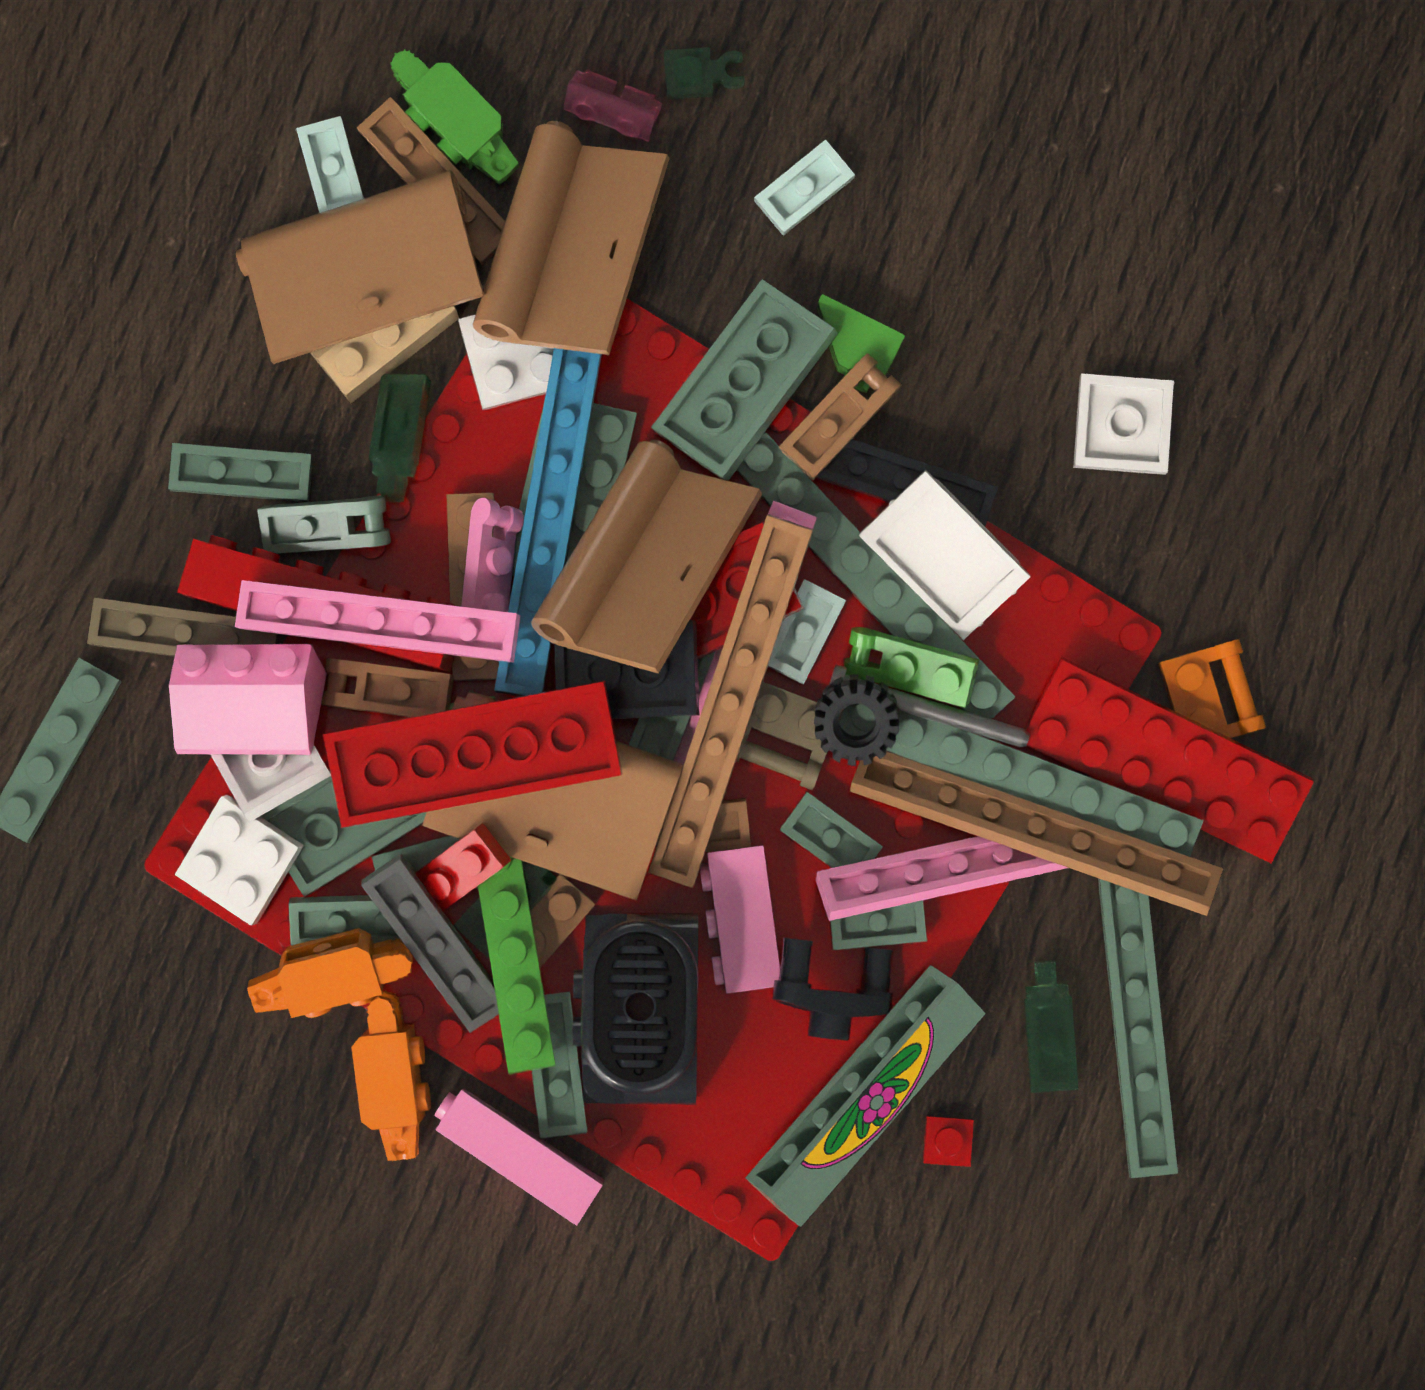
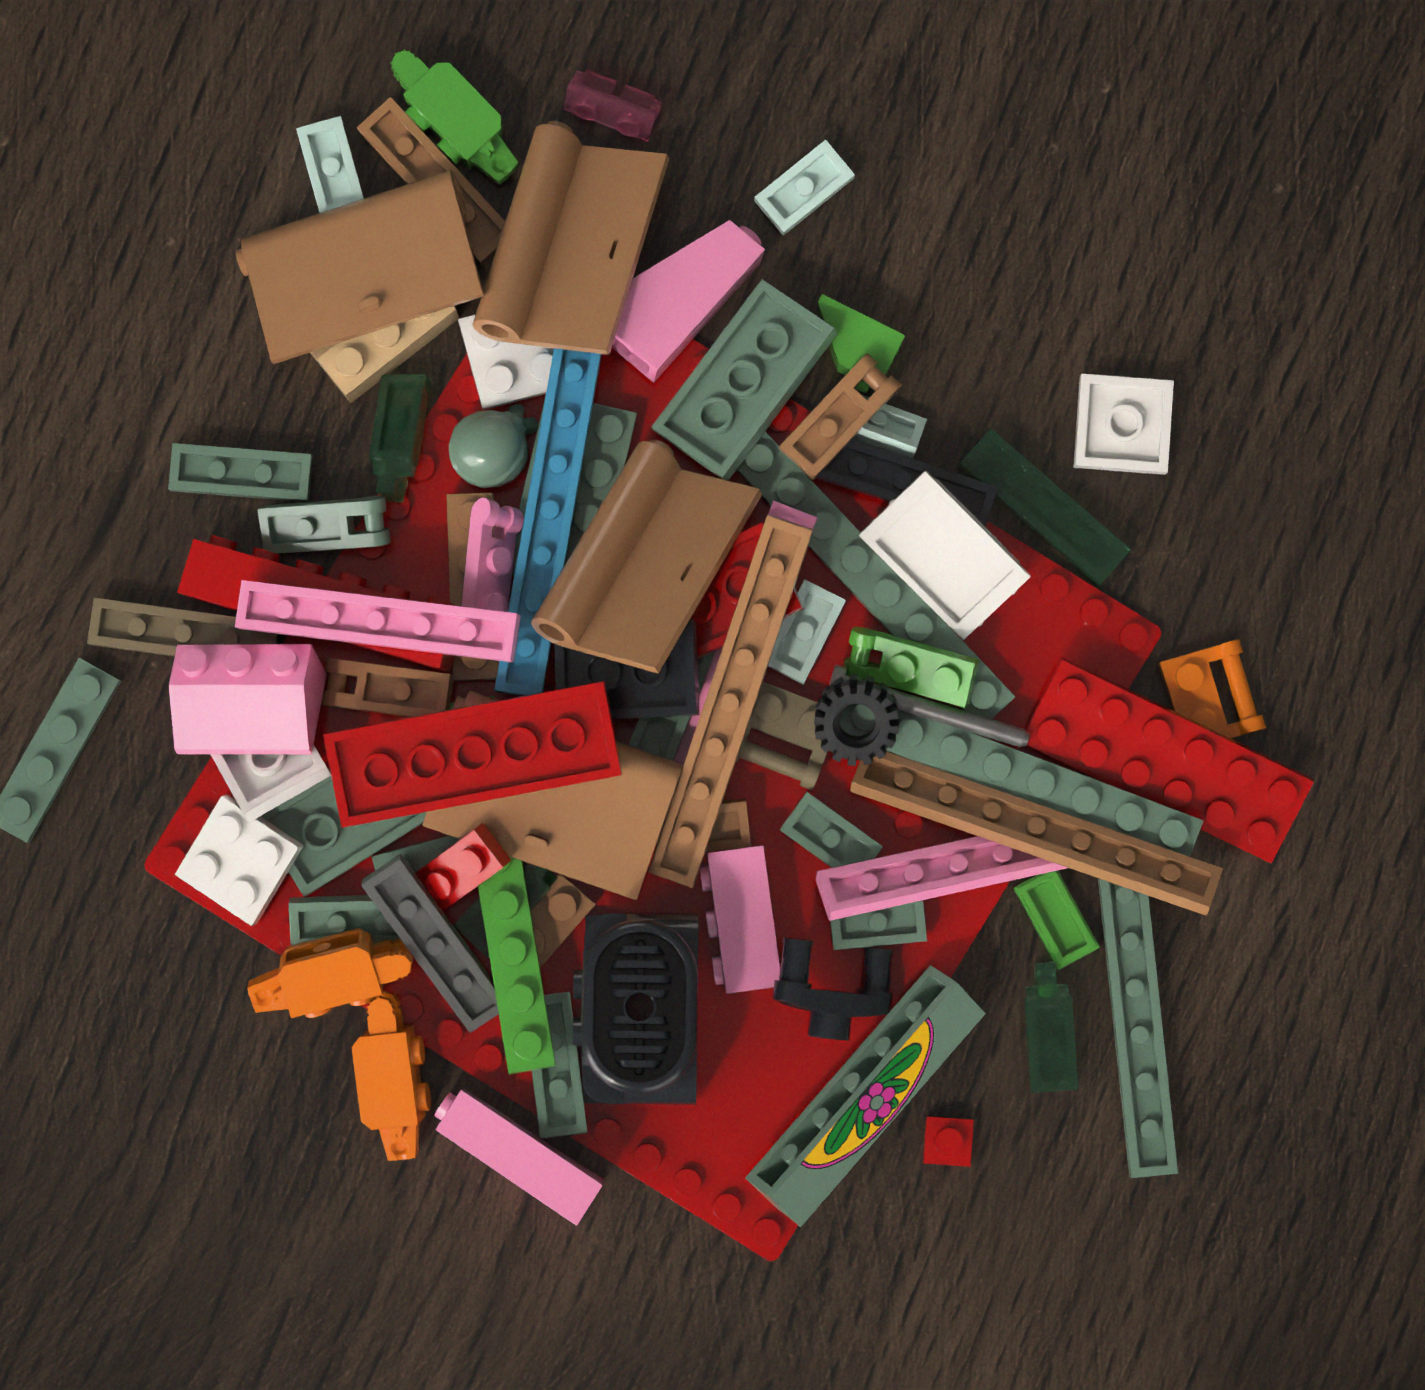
(491, 446): none -> sand green hat
(682, 295): none -> bright pink slope
(692, 72): clear green plate -> none
(893, 430): none -> light aqua plate
(1045, 507): none -> clear green plate
(1056, 918): none -> bright green tile

